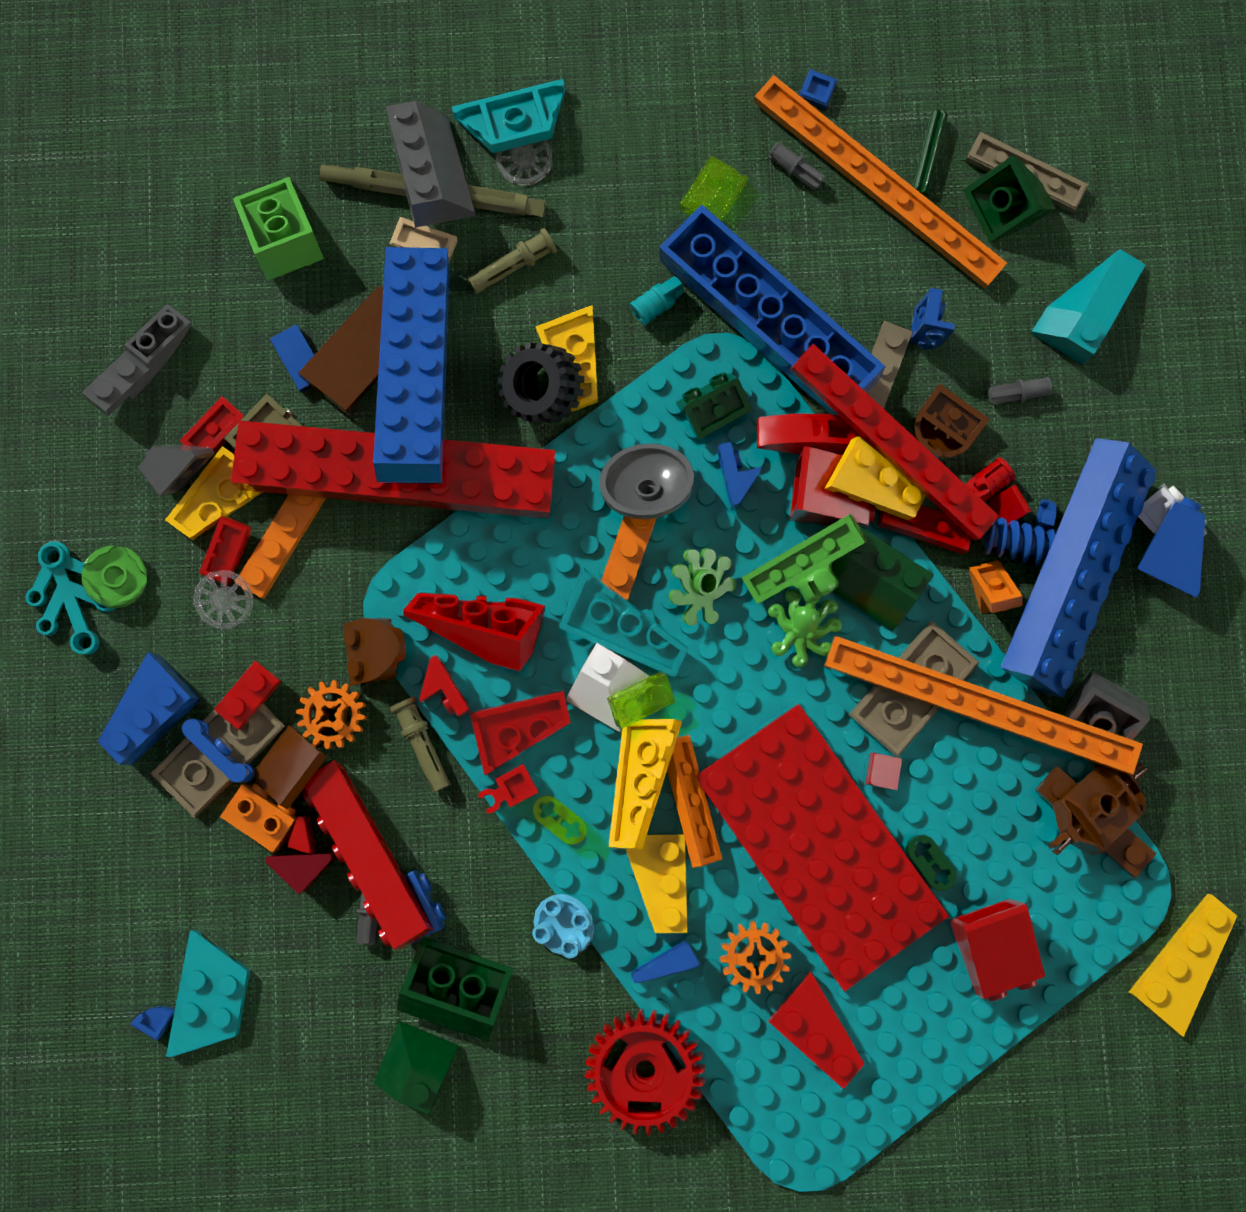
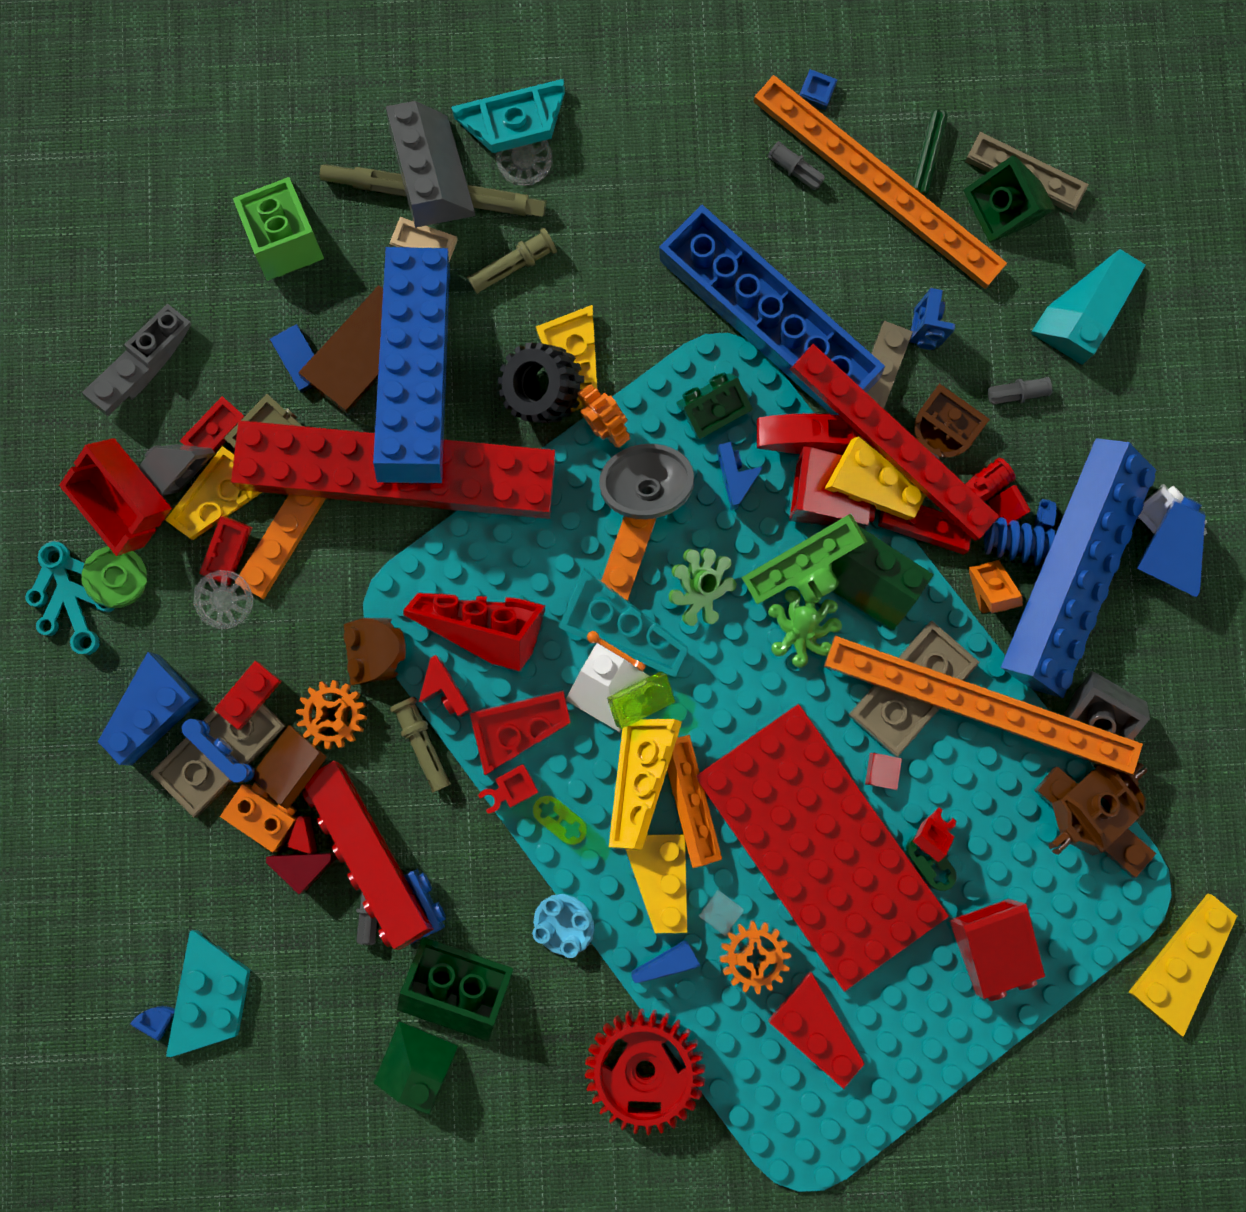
(115, 496): none -> red piece
(593, 637): none -> orange hinge
(603, 416): none -> orange gear
(656, 300): teal hinge -> none
(715, 189): clear neon green plate -> none
(721, 912): none -> clear tile
(934, 835): none -> red plate

